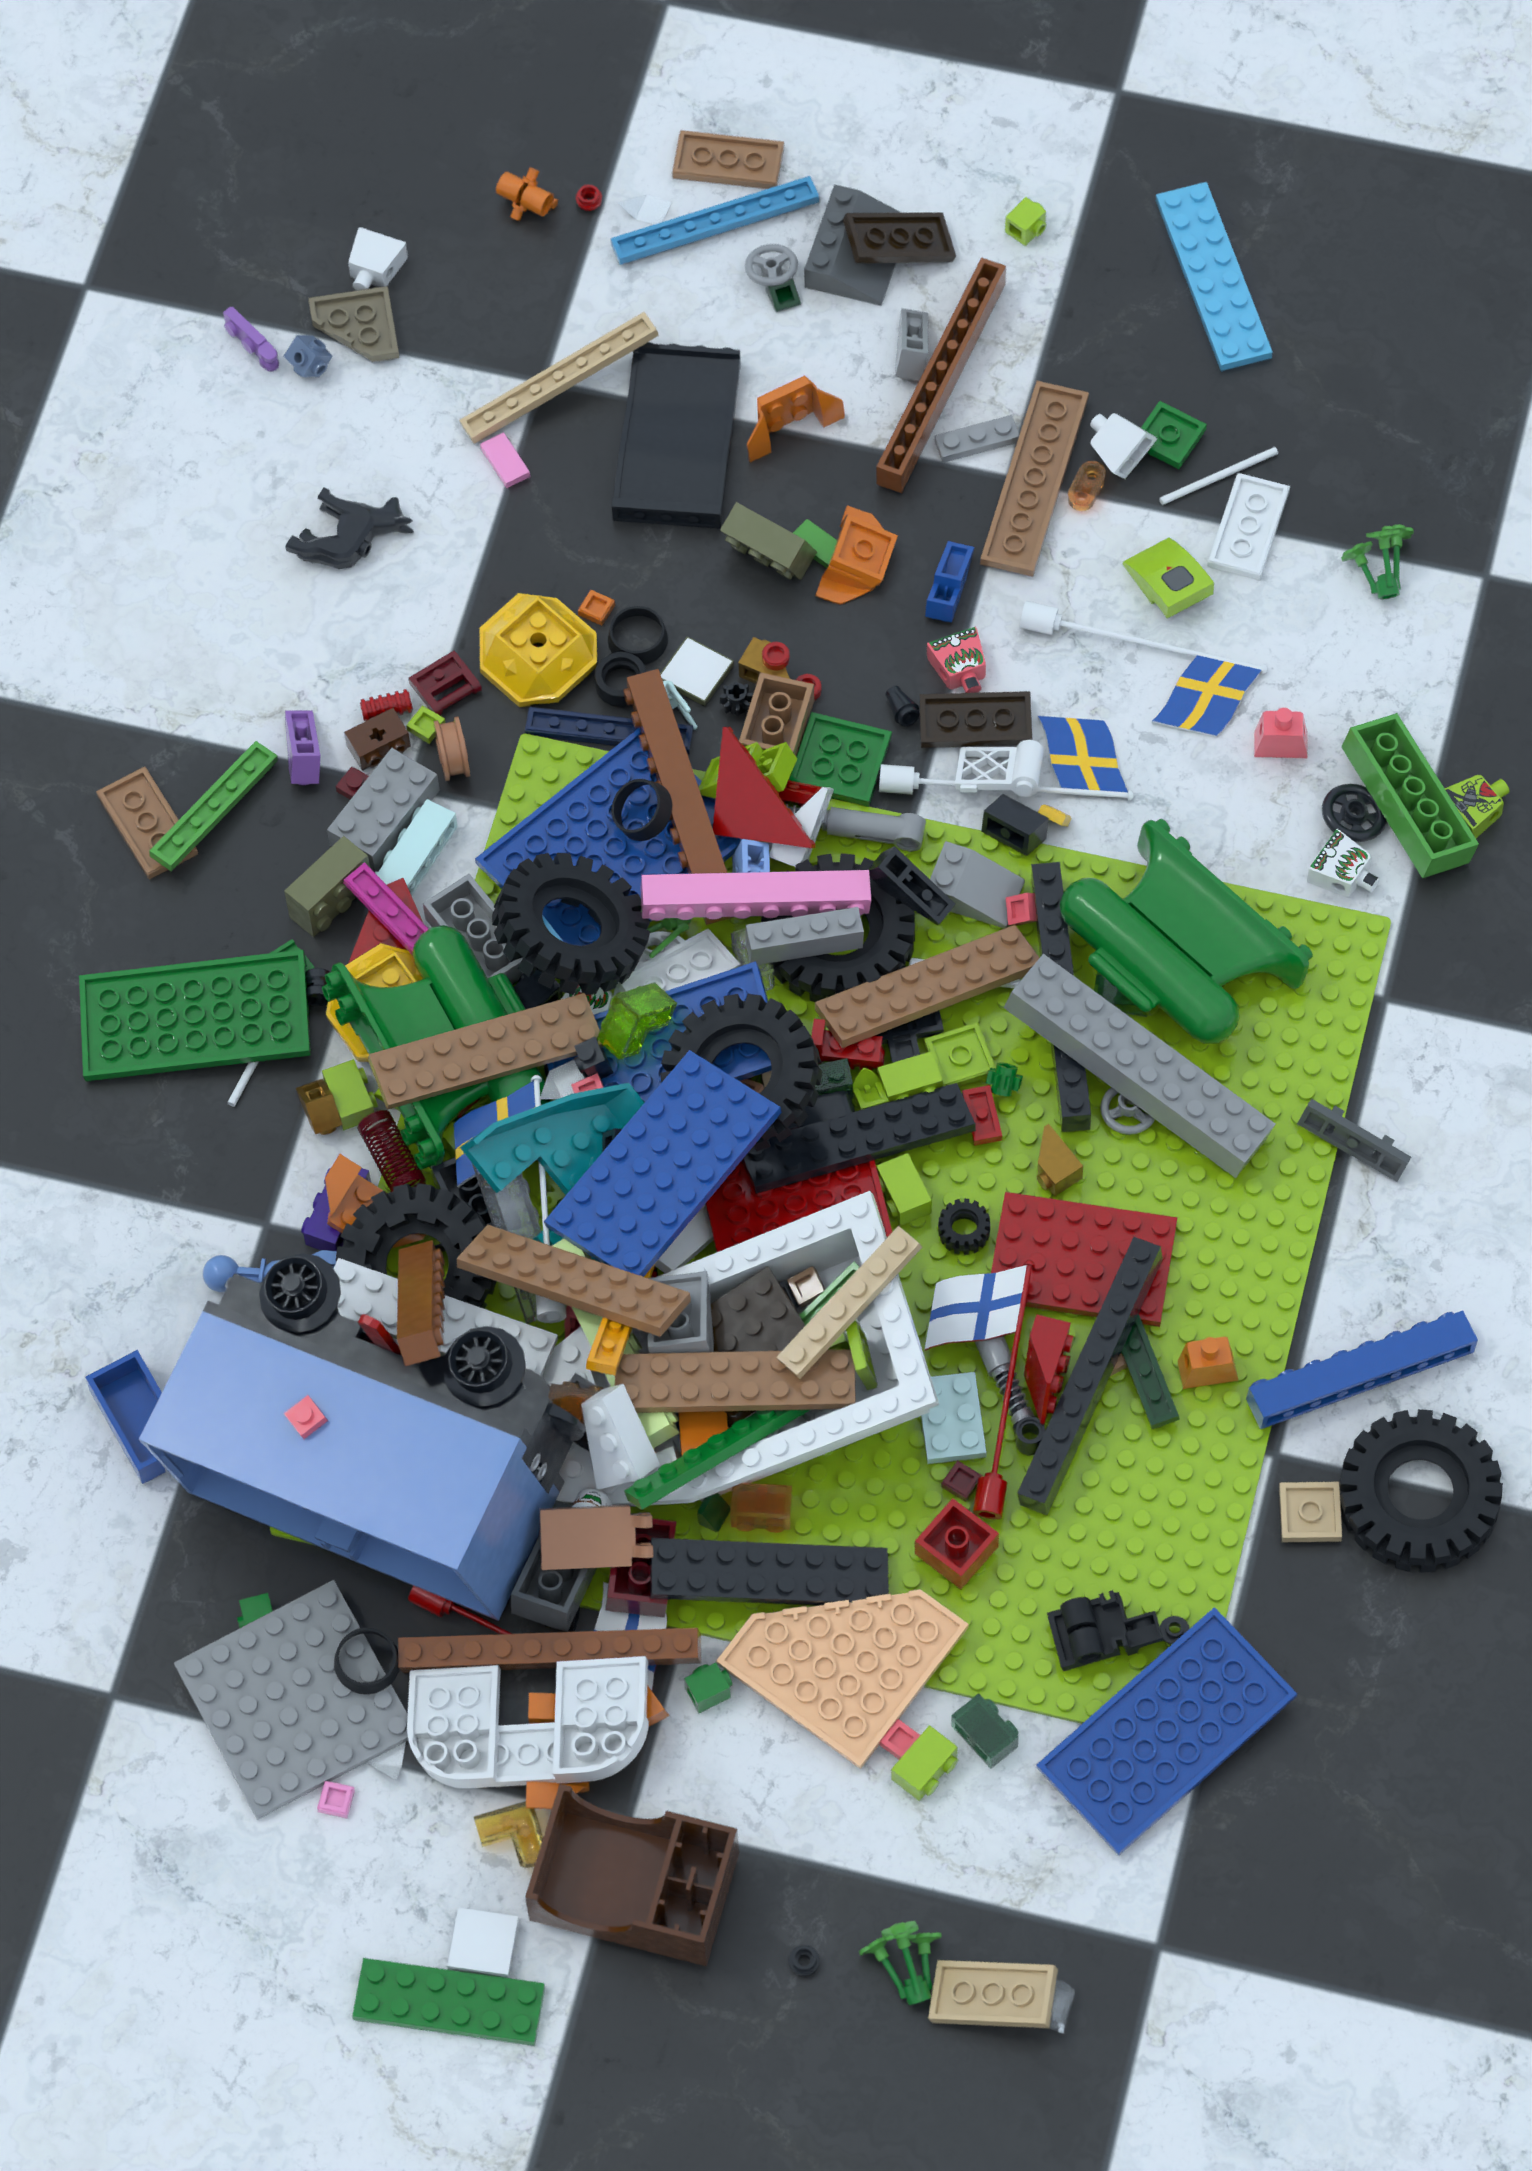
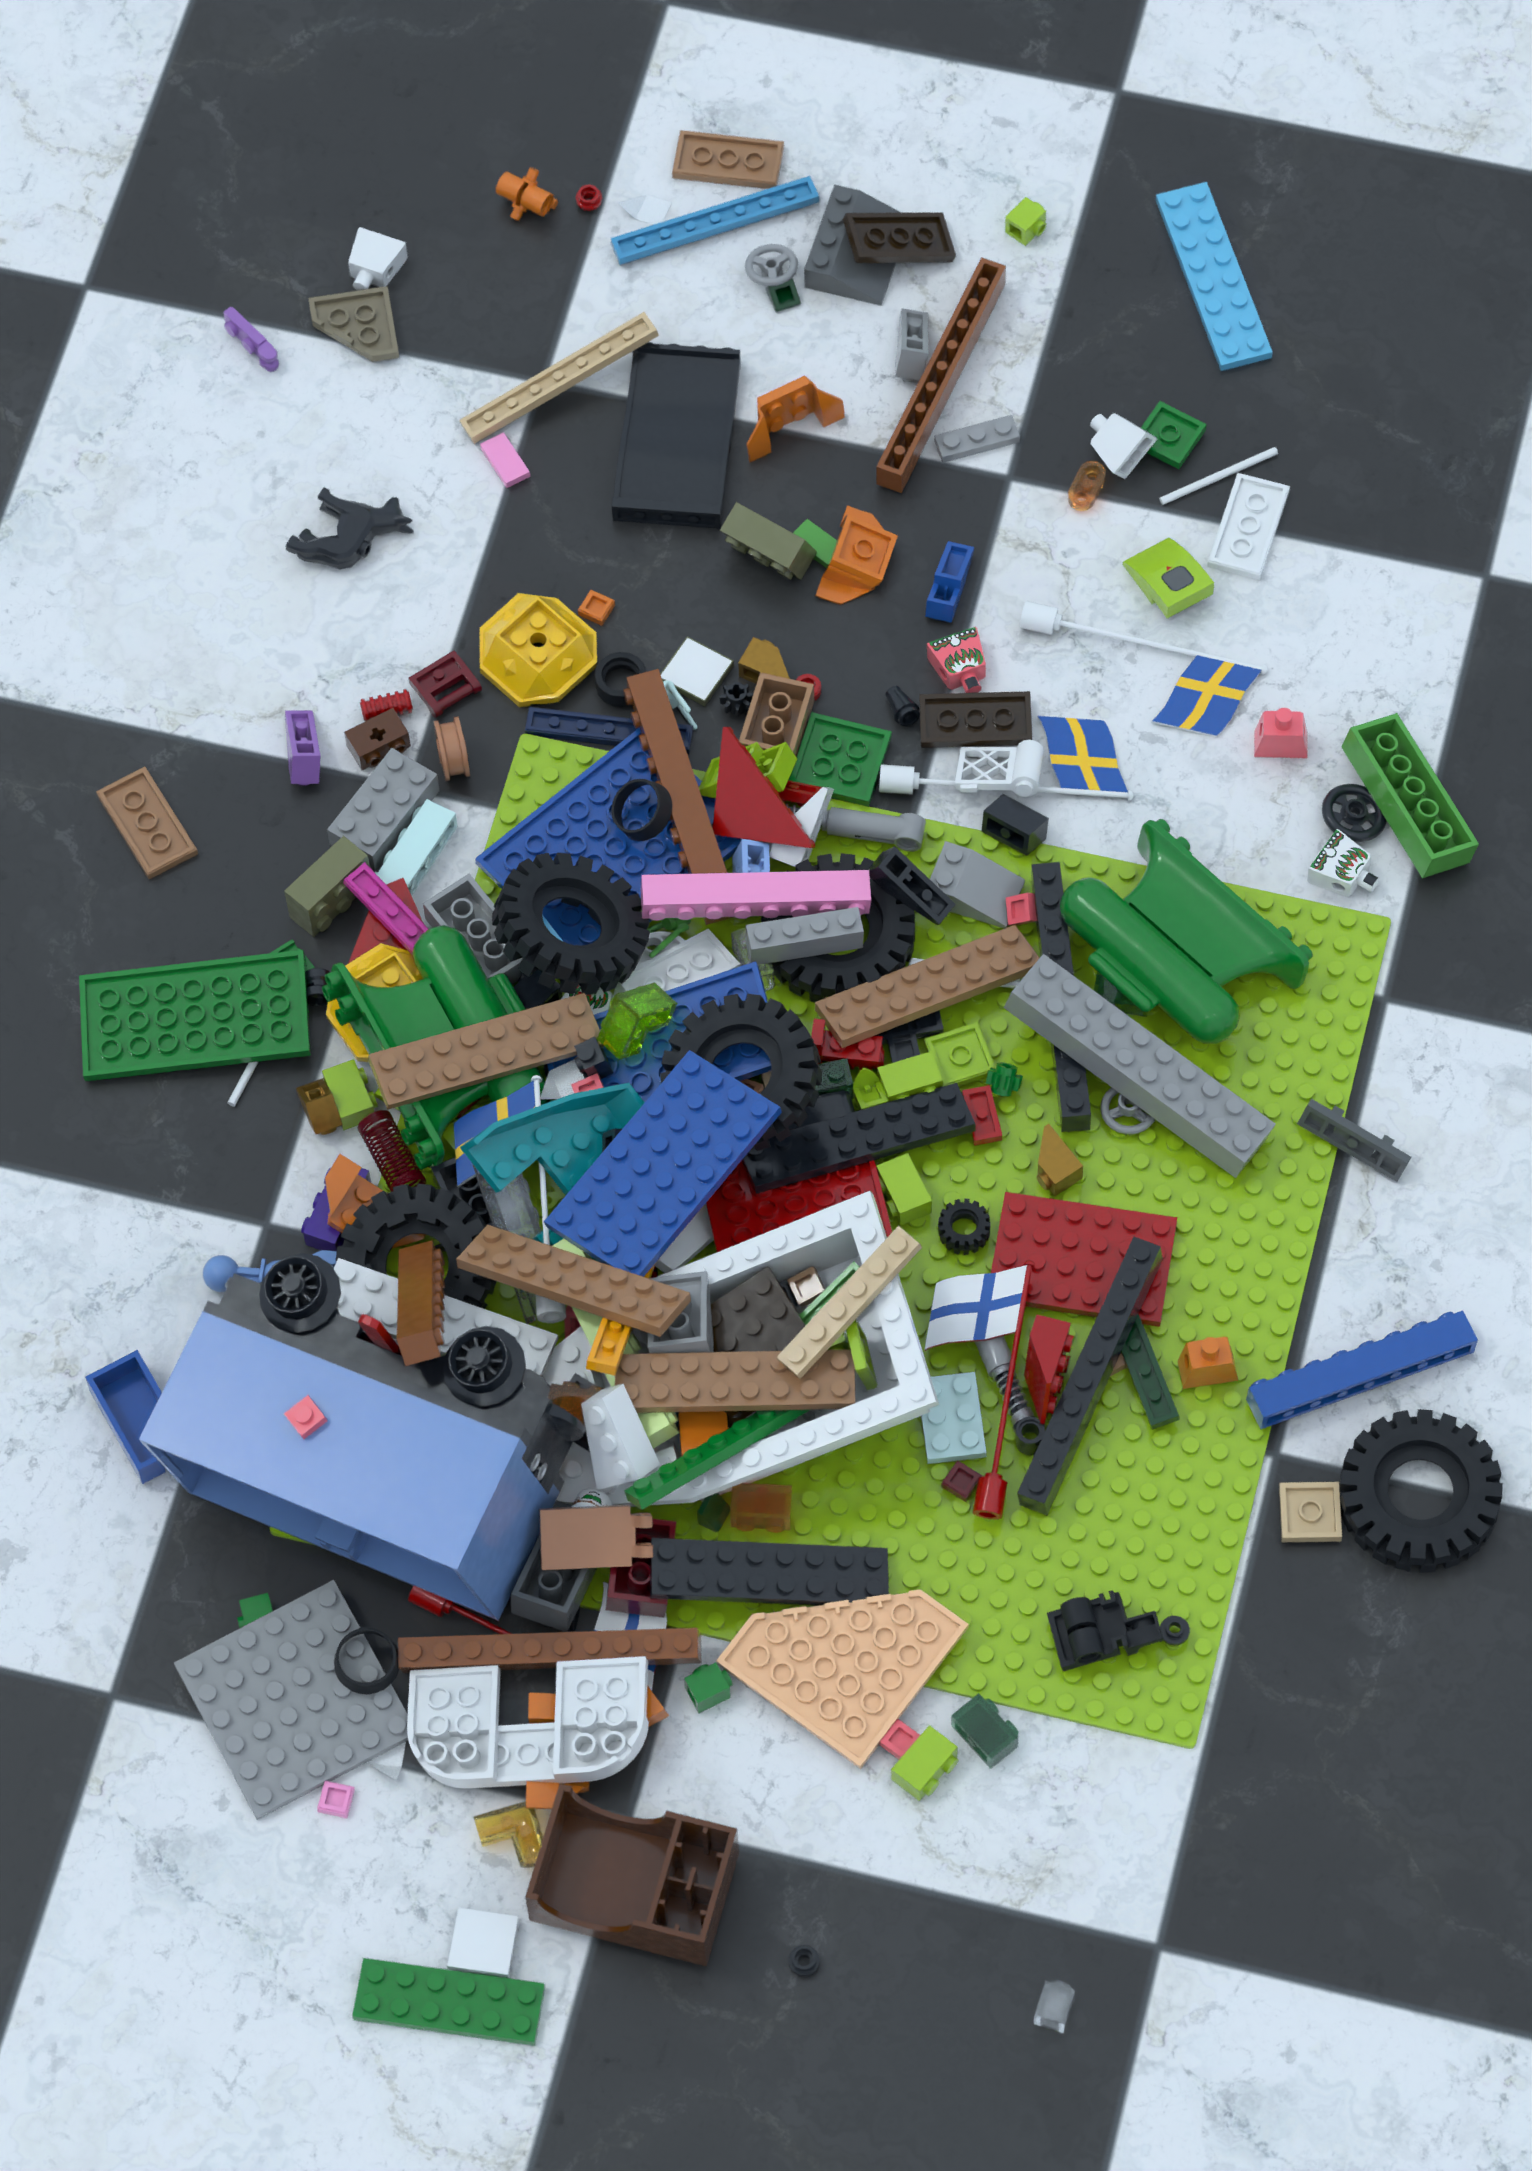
(213, 806): bright green plate -> none
(308, 356): sand blue brick -> none
(351, 782): dark red plate -> none
(423, 725): lime plate -> none
(647, 655): black tyre -> none
(775, 656): red tile -> none
(915, 1987): plant -> none
(956, 1543): red brick -> none
(993, 1994): tan plate -> none
(1034, 478): medium nougat plate -> none
(1055, 815): yellow tile -> none
(1166, 1731): blue plate -> none
(1388, 583): plant -> none
(1478, 801): lime torso -> none

